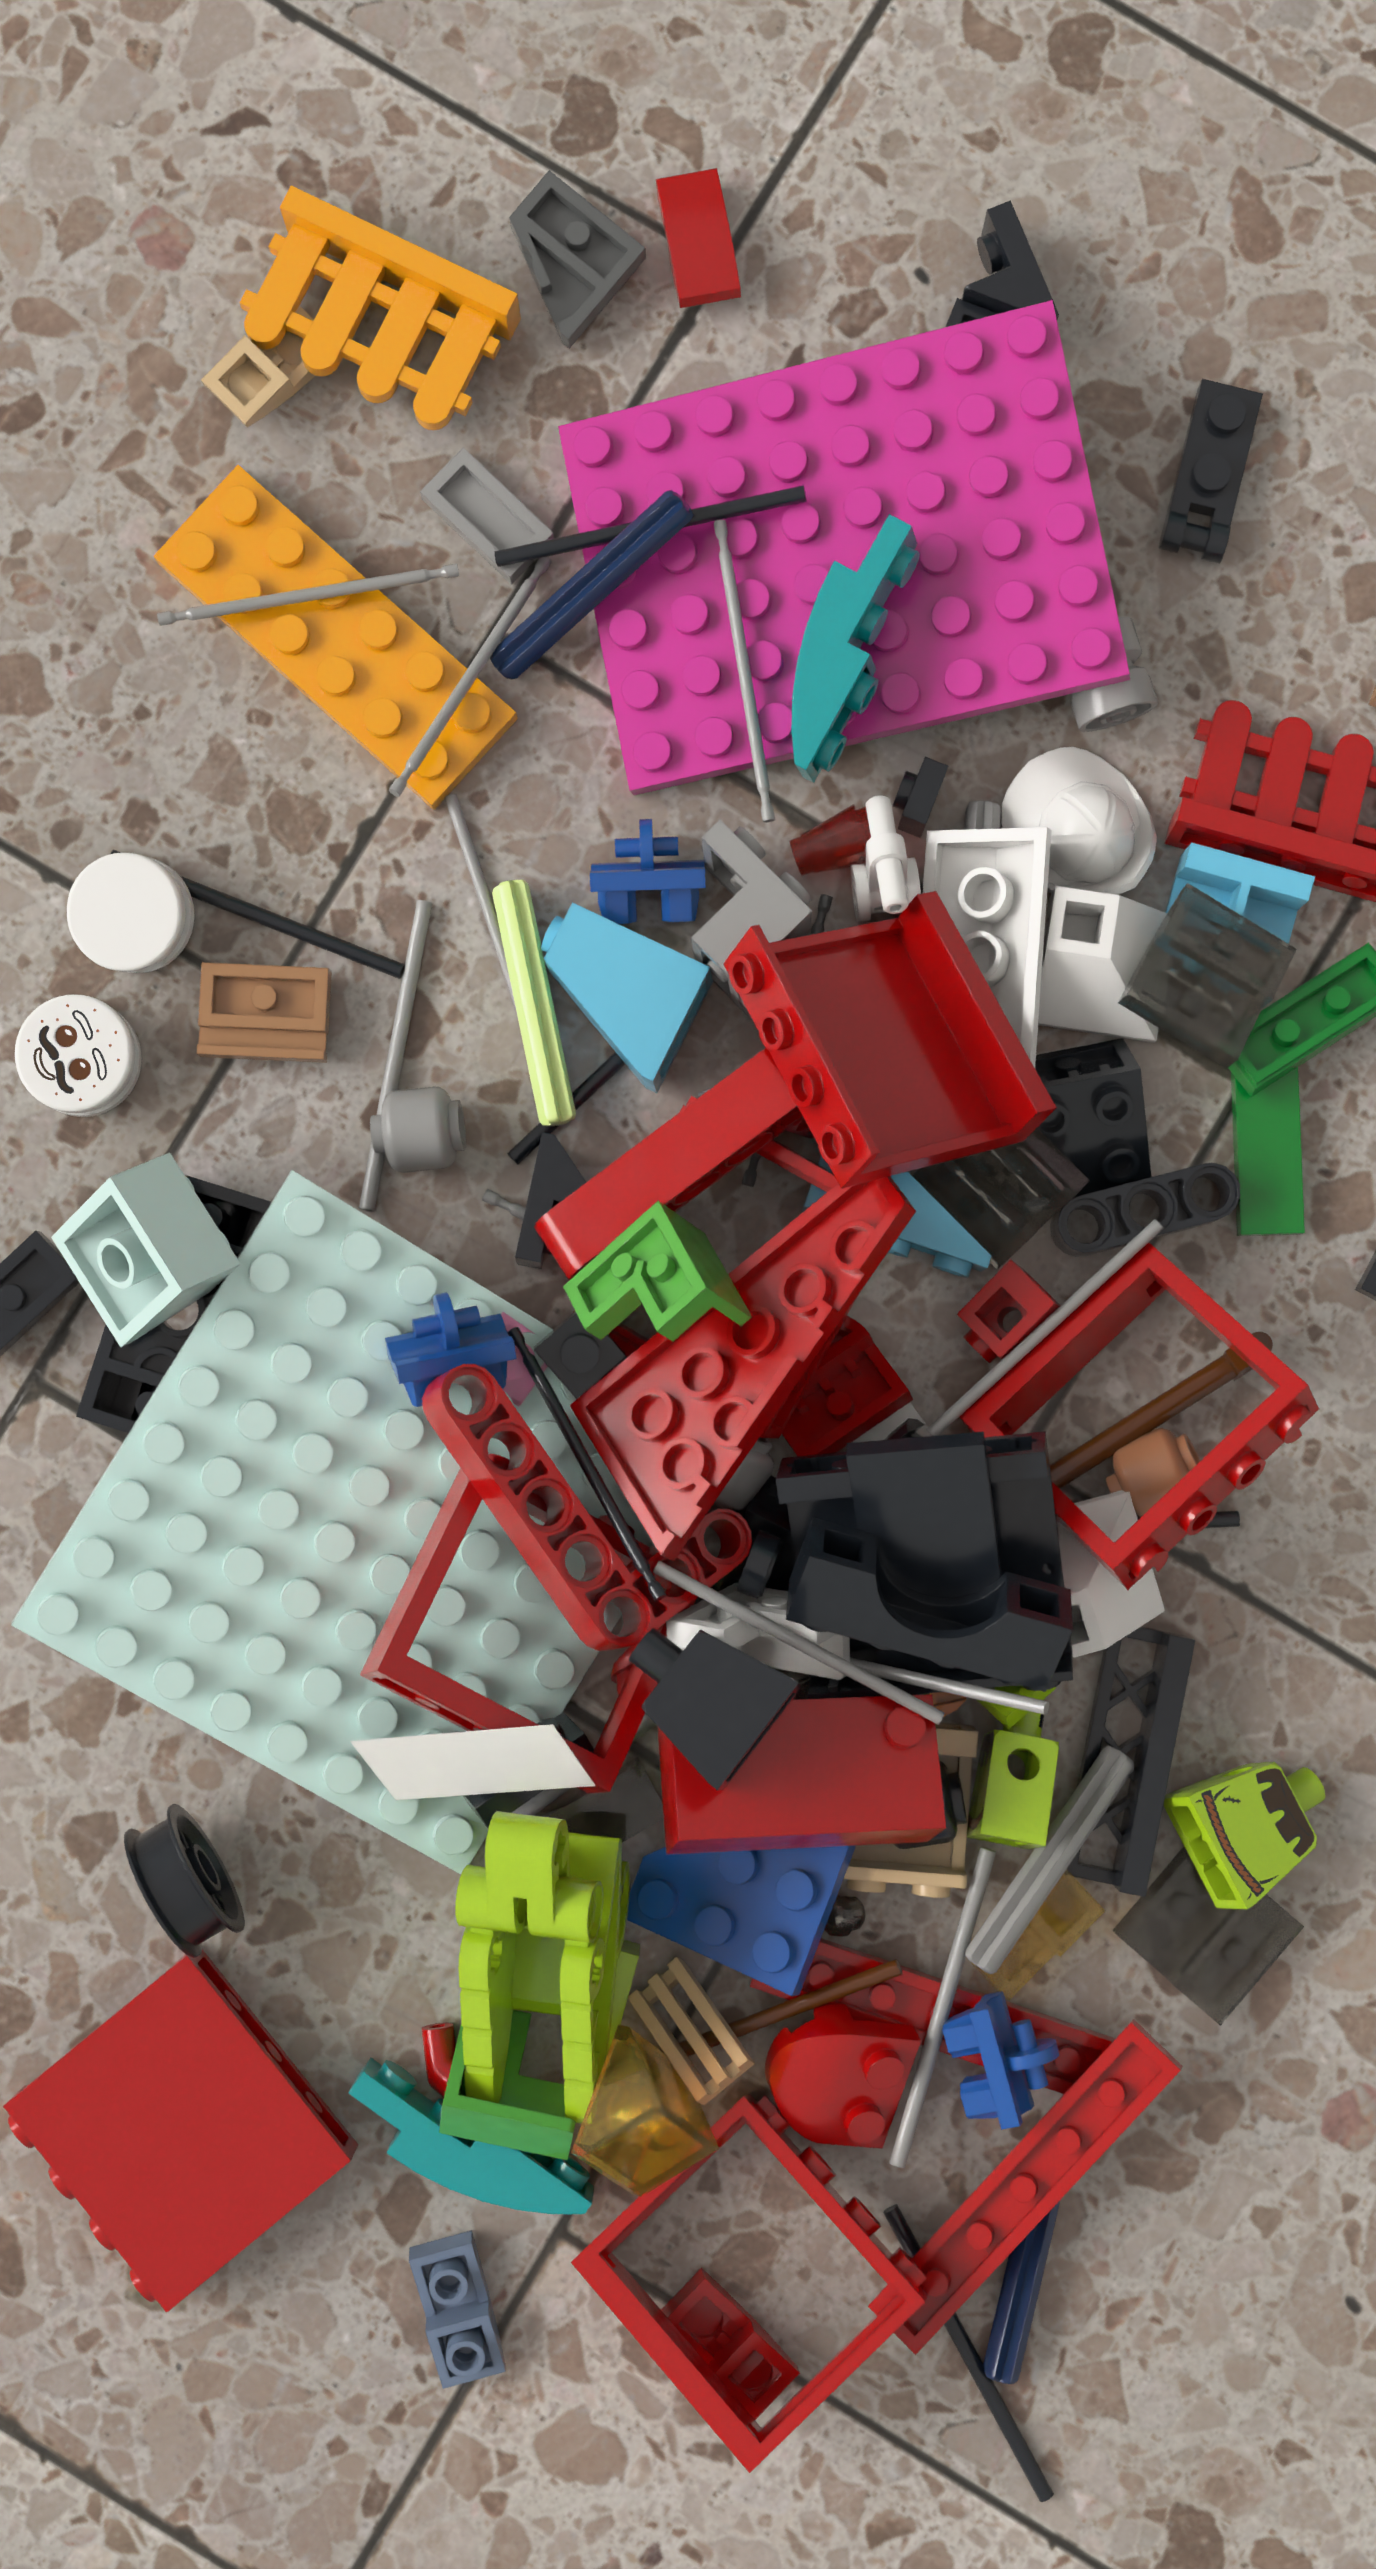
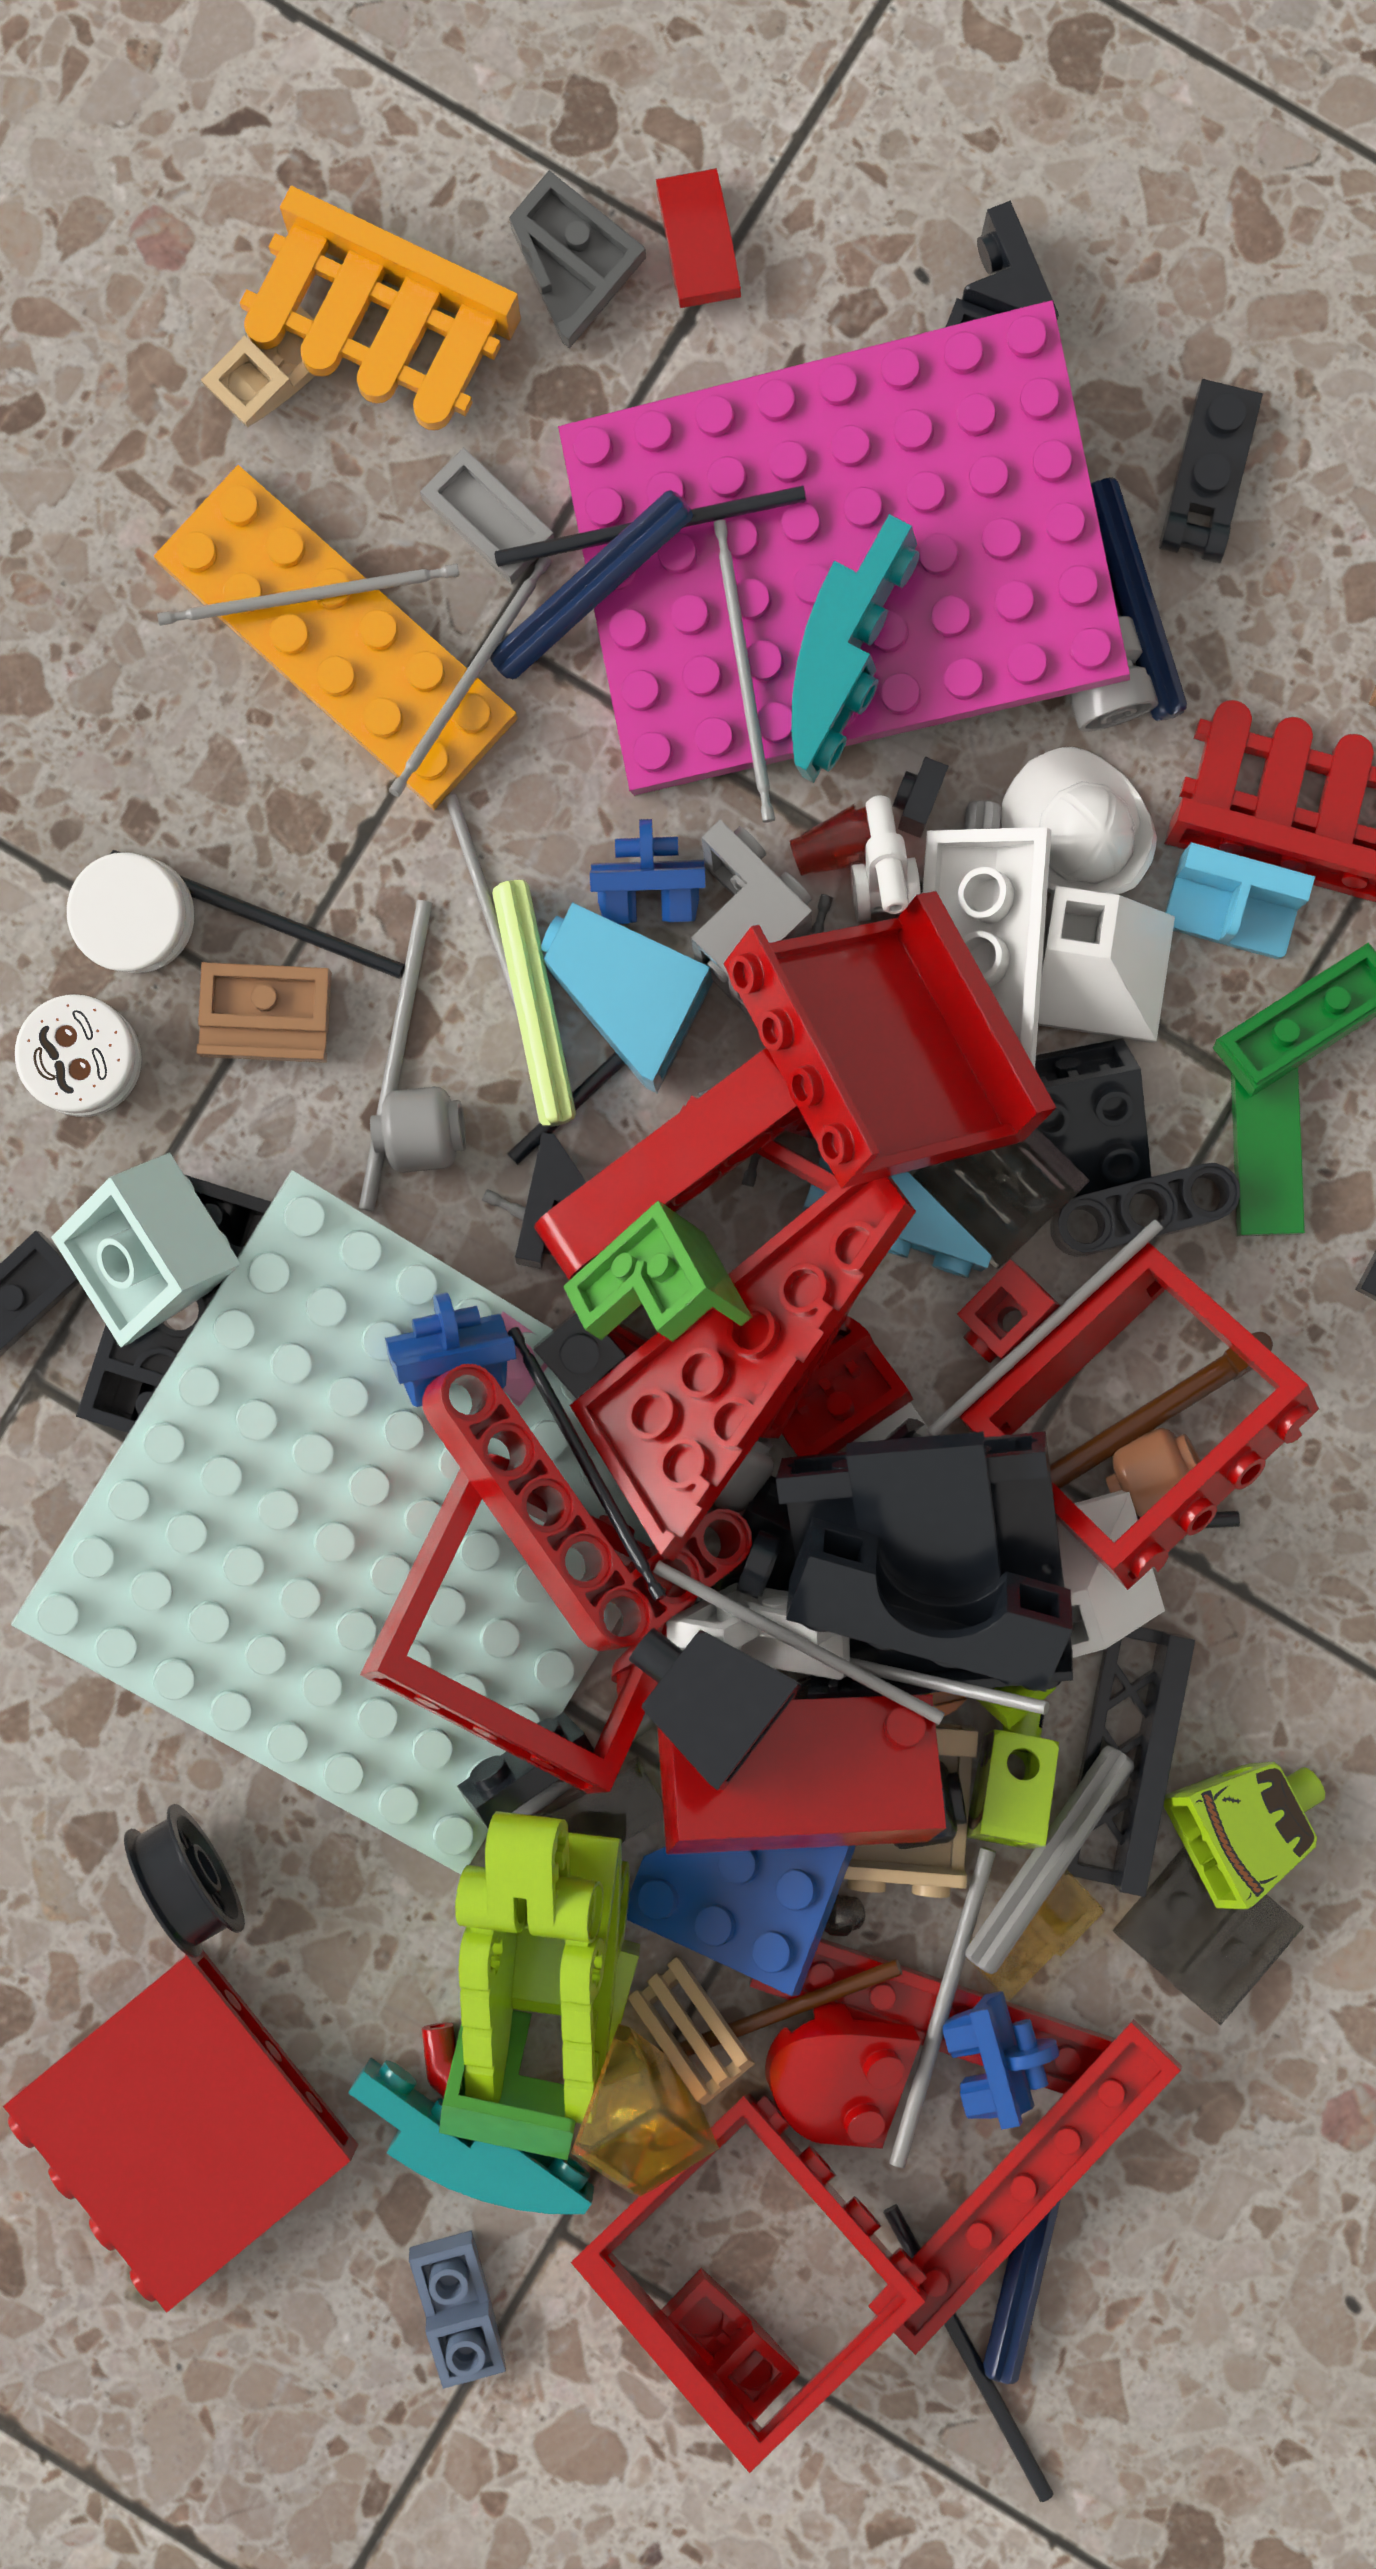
(474, 1762): white sticker -> none
(1136, 597): none -> dark blue axle
(1207, 976): clear smoke slope -> none

